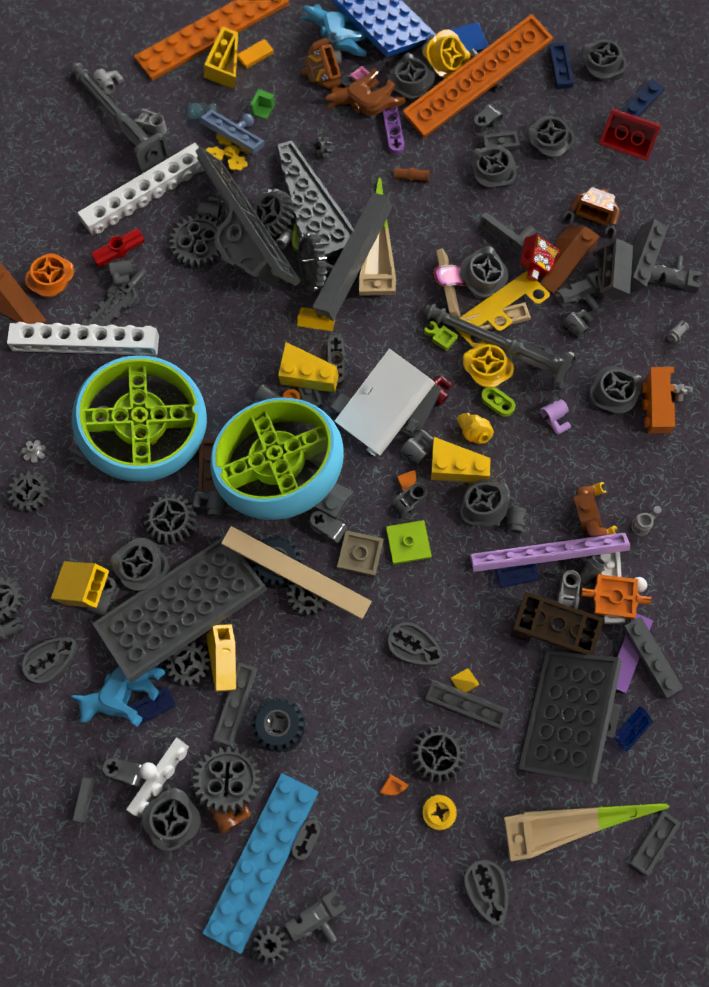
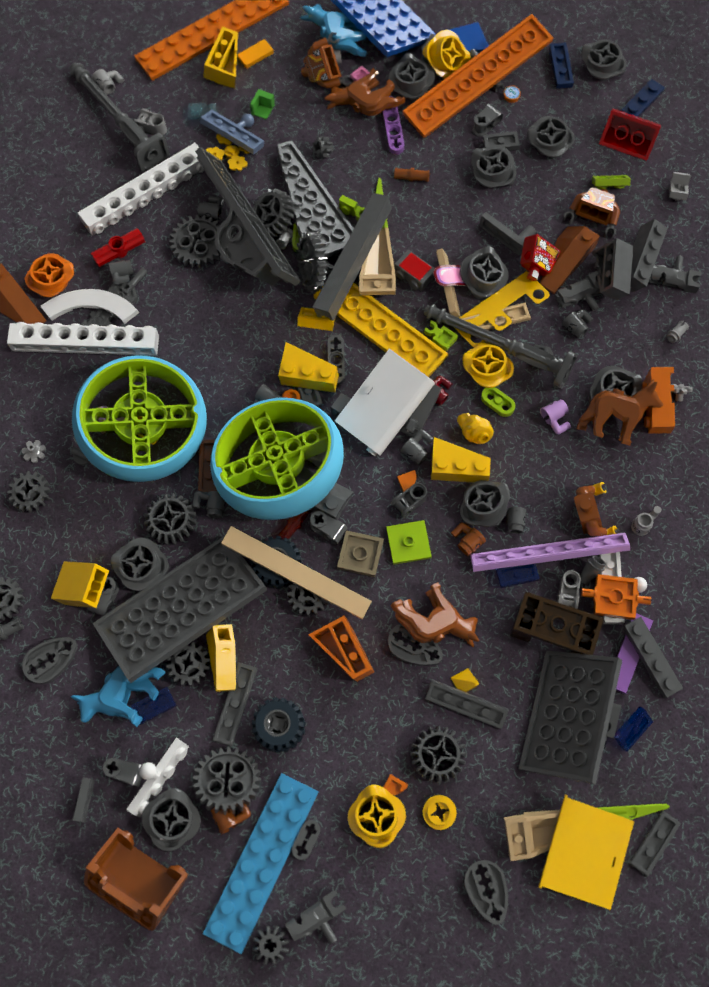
(90, 299): none -> white tile
(133, 880): none -> dark orange windscreen
(293, 524): none -> clear red pin
(344, 647): none -> orange wedge
(350, 207): none -> lime plate
(379, 839): none -> yellow piece
(389, 331): none -> yellow plate
(414, 271): none -> brick
(441, 621): none -> dark orange animal
(472, 539): none -> dark orange piece
(511, 94): none -> tile
(584, 853): none -> yellow piece
(617, 181): none -> lime plate
(624, 407): none -> dark orange animal
(679, 186): none -> light grey bracket

